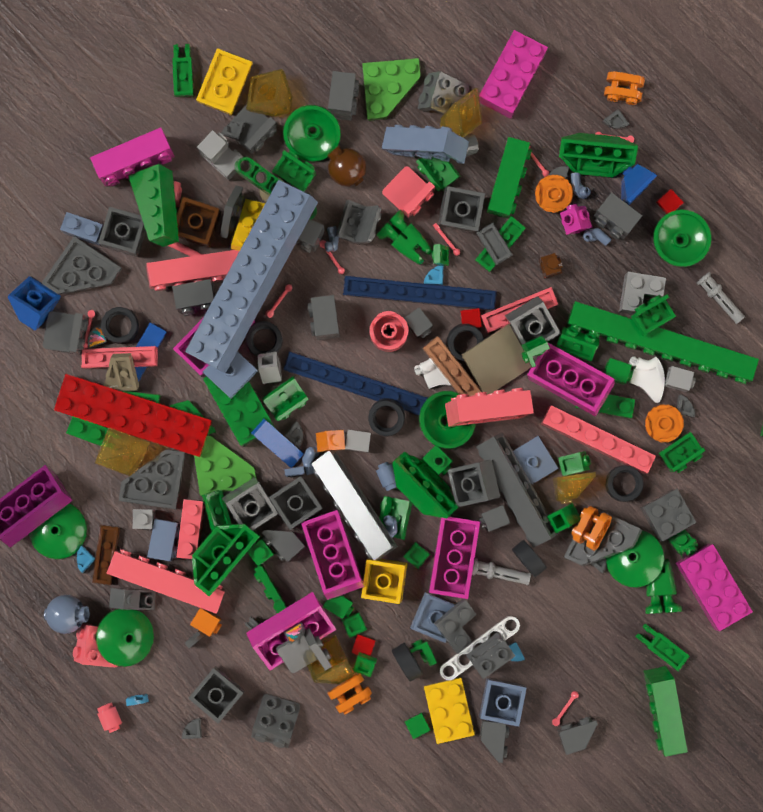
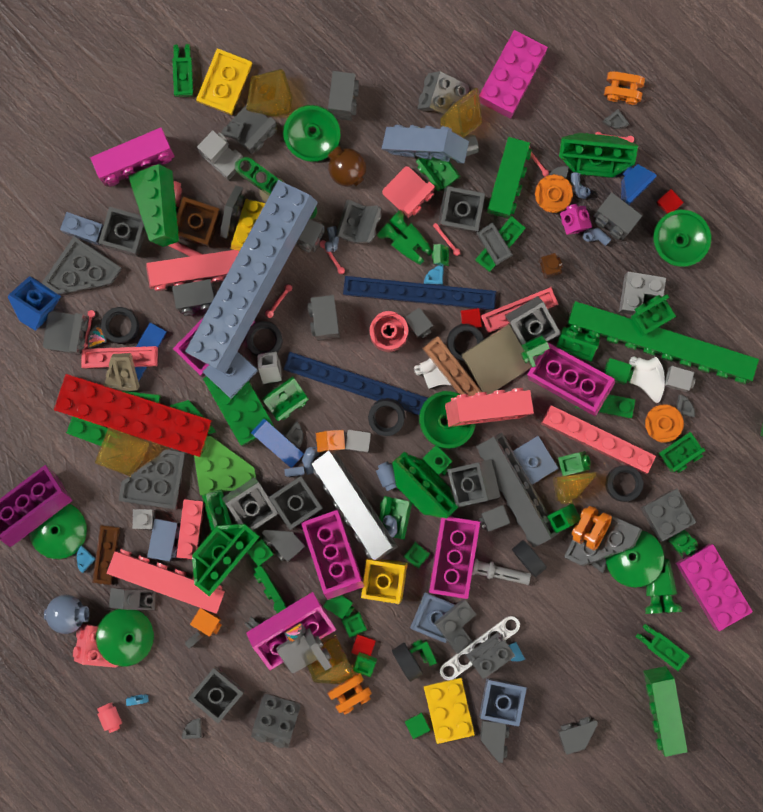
(294, 171): green bracket -> none
(388, 84): bright green plate -> none
(556, 721): coral hinge -> none
(714, 290): light grey pin -> none

